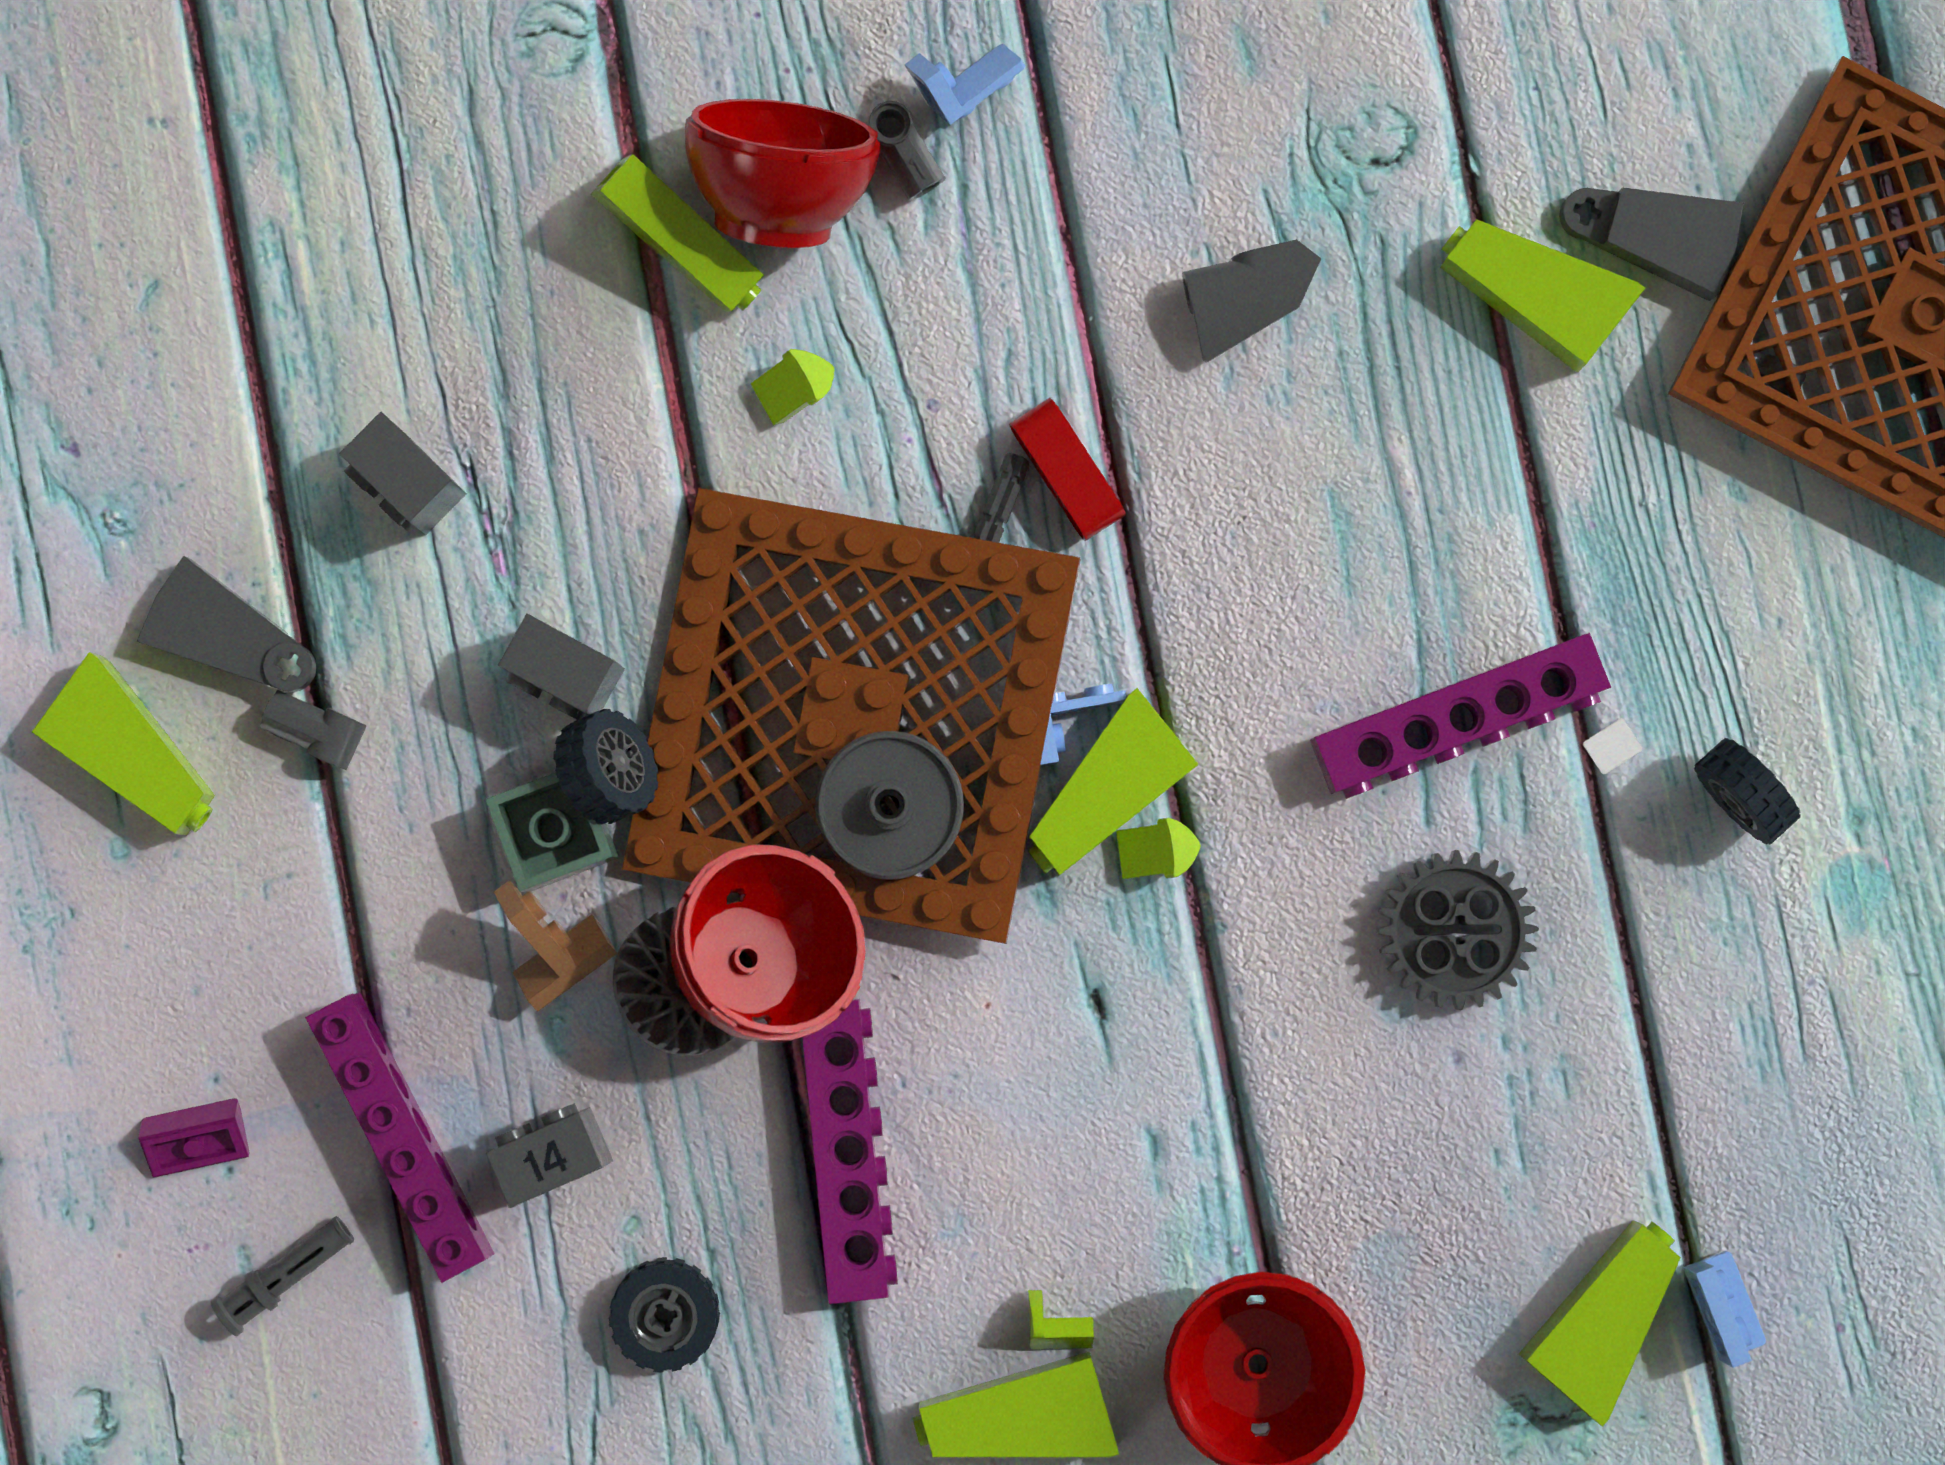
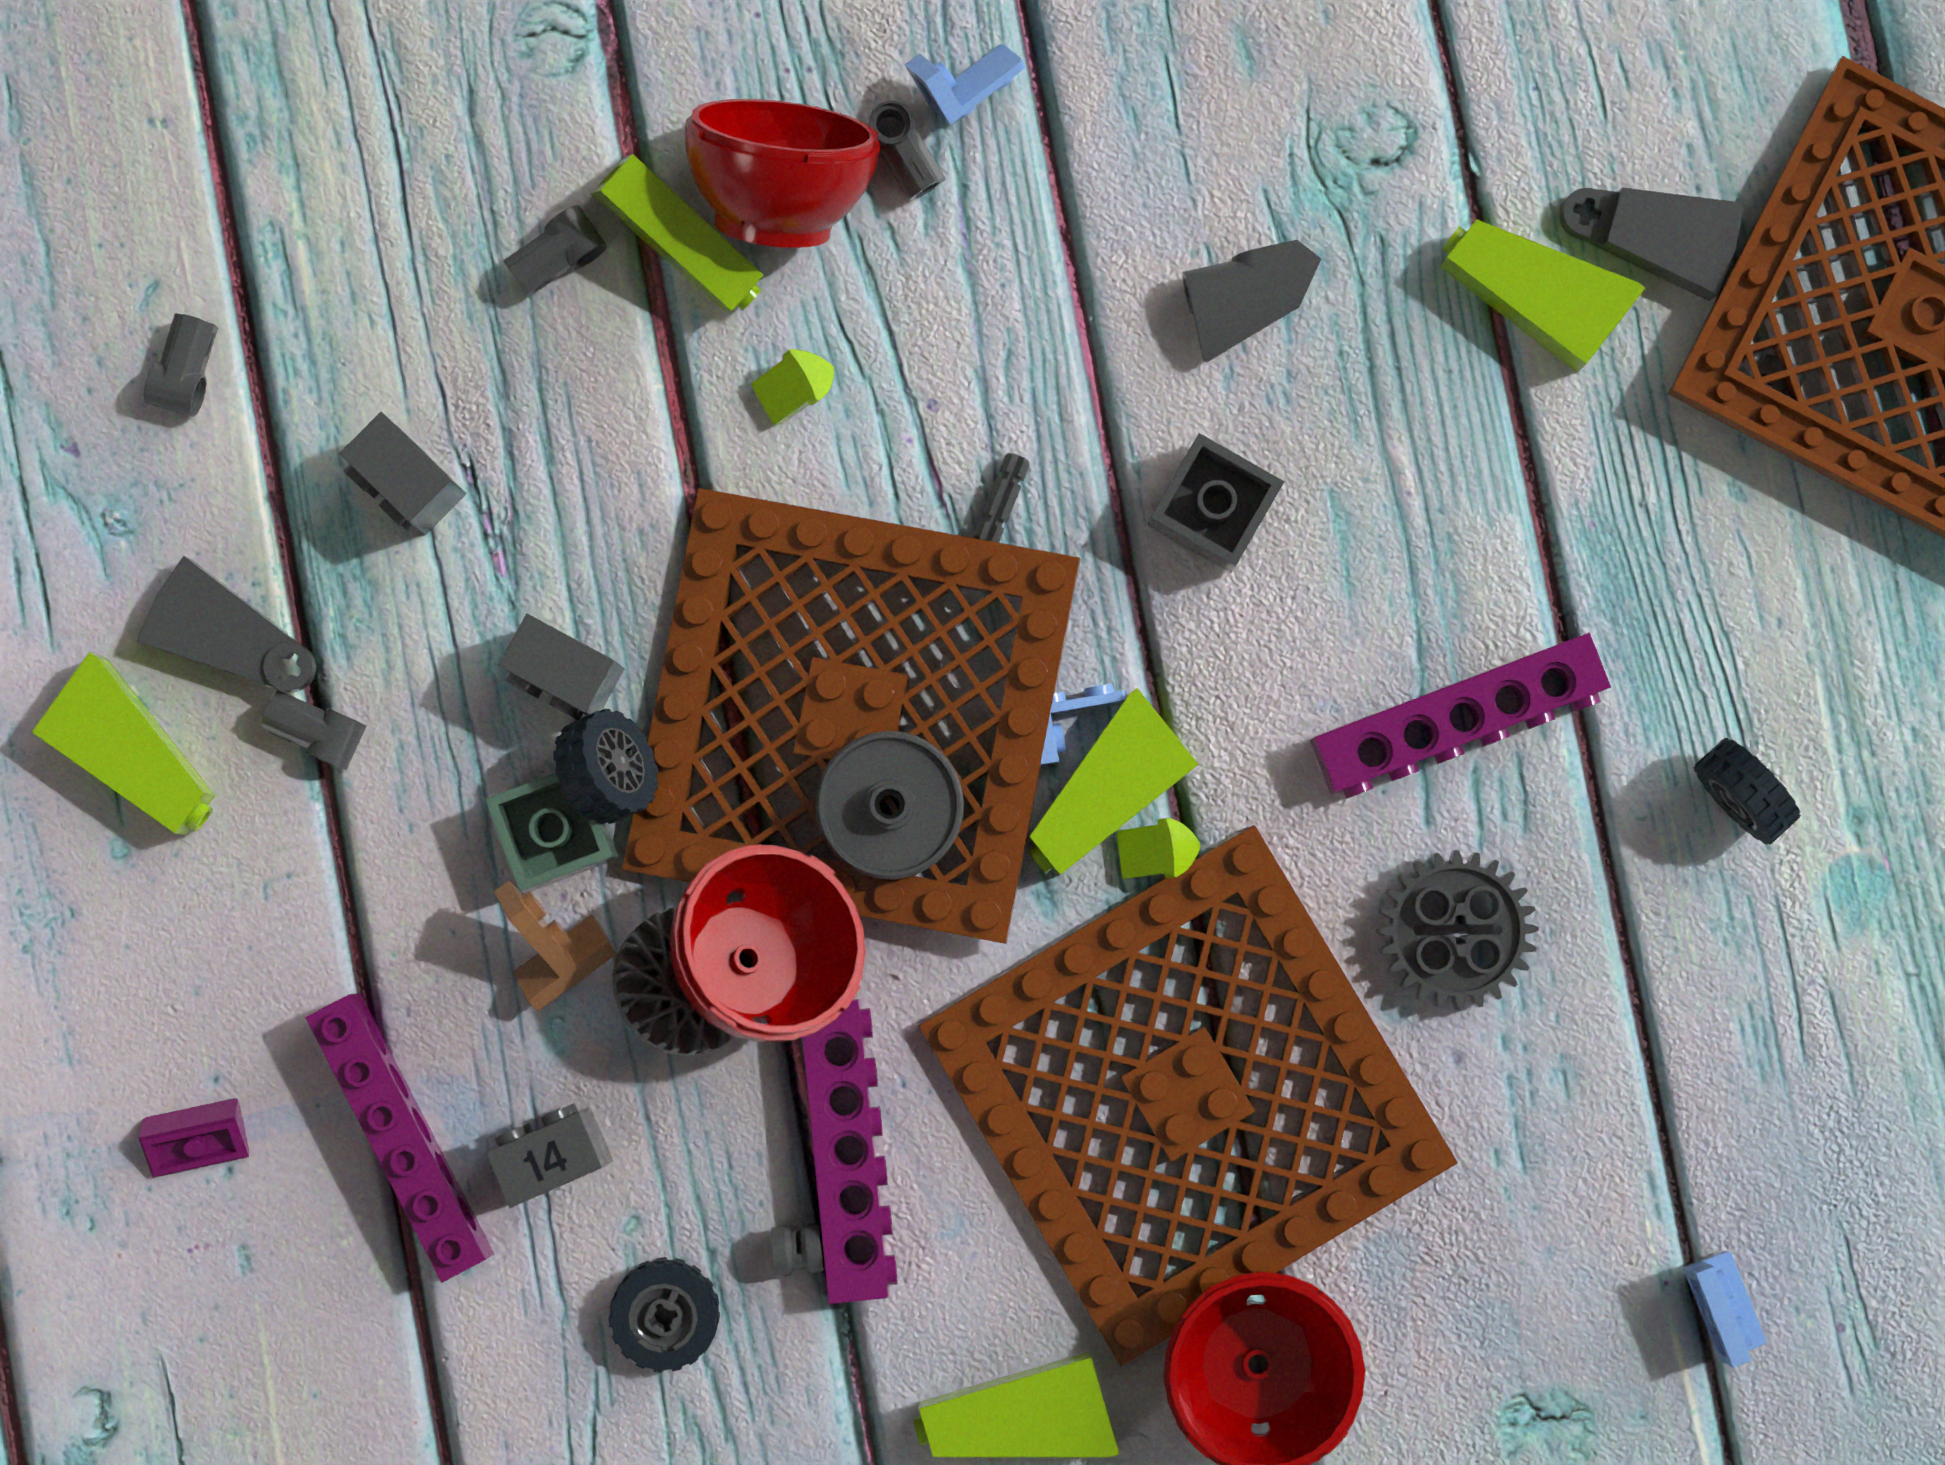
(179, 377): none -> dark grey piece
(258, 1290): dark grey pin -> none
(566, 244): none -> dark grey piece
(786, 1245): none -> dark grey wheel
(1057, 1332): lime tile -> none
(1067, 469): red beam -> none
(1188, 1093): none -> dark orange plate
(1215, 502): none -> dark grey brick
(1604, 1321): lime slope -> none
(1612, 746): white sticker -> none

